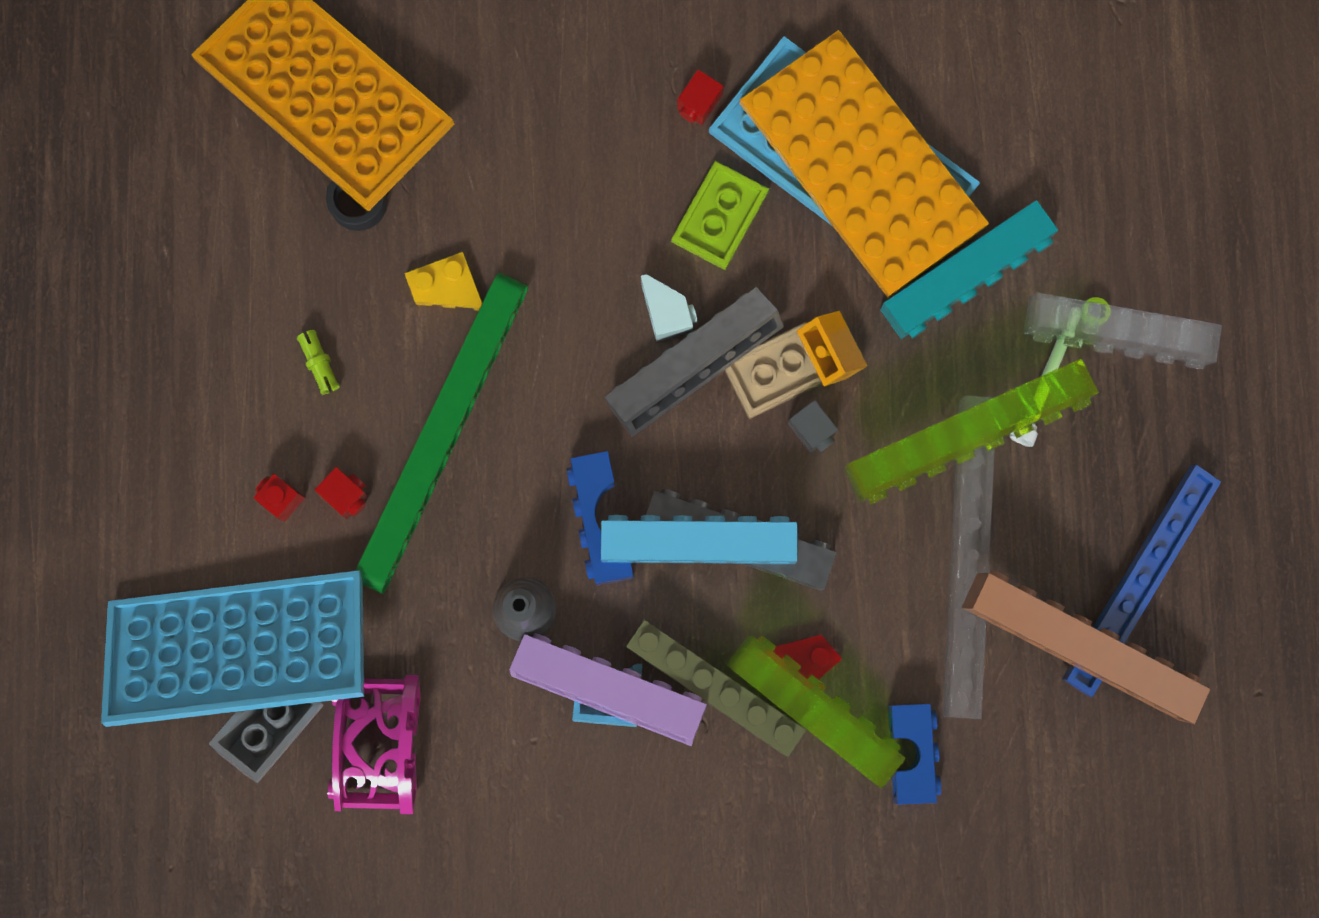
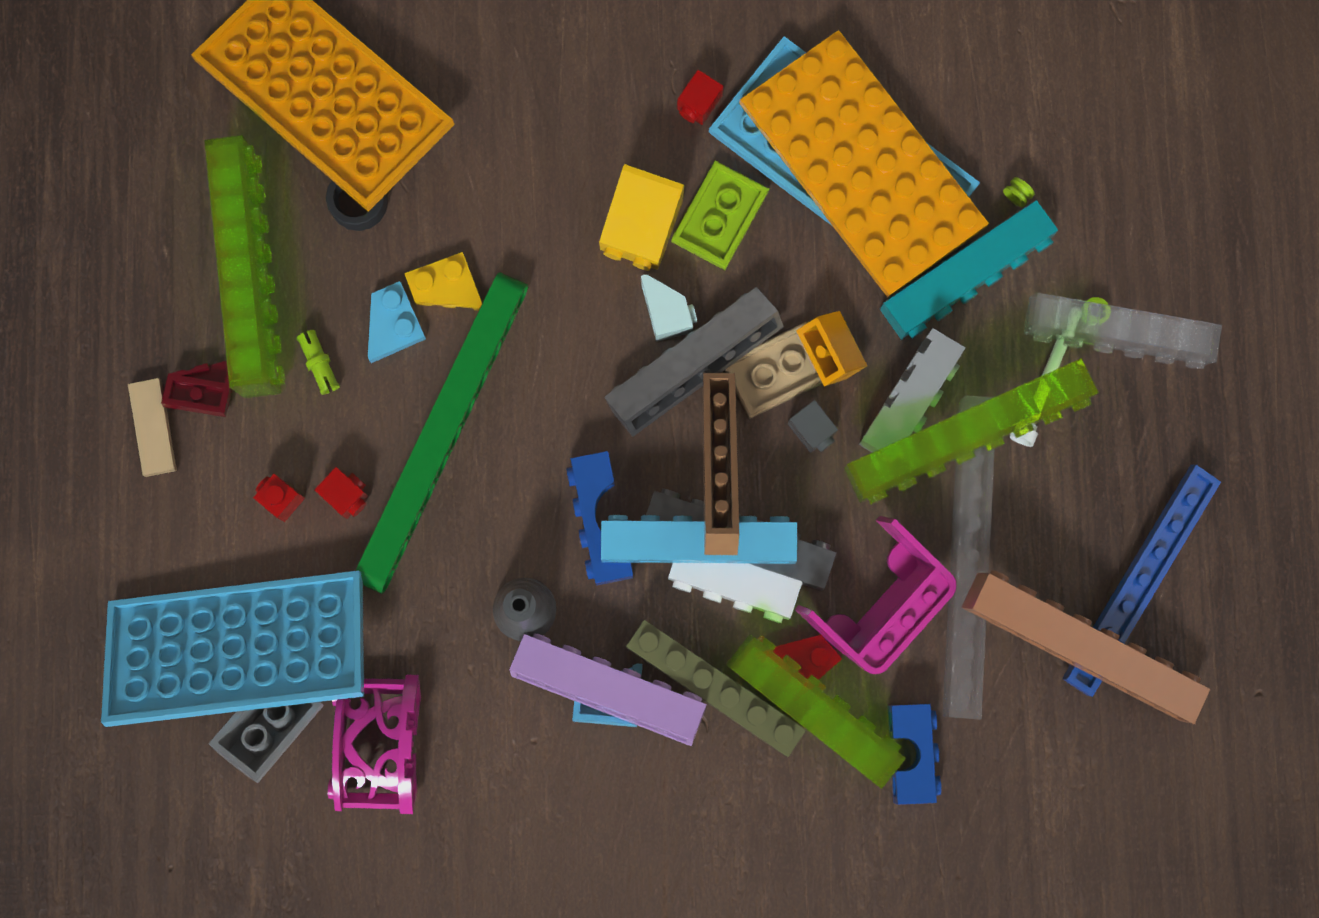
(152, 427): none -> tan tile
(199, 390): none -> dark red wing
(244, 267): none -> clear neon green brick
(392, 323): none -> medium azure wing
(641, 218): none -> yellow slope
(720, 465): none -> medium nougat brick
(741, 583): none -> white brick
(899, 613): none -> dark pink windscreen
(914, 391): none -> light grey wedge
(1019, 192): none -> lime bush

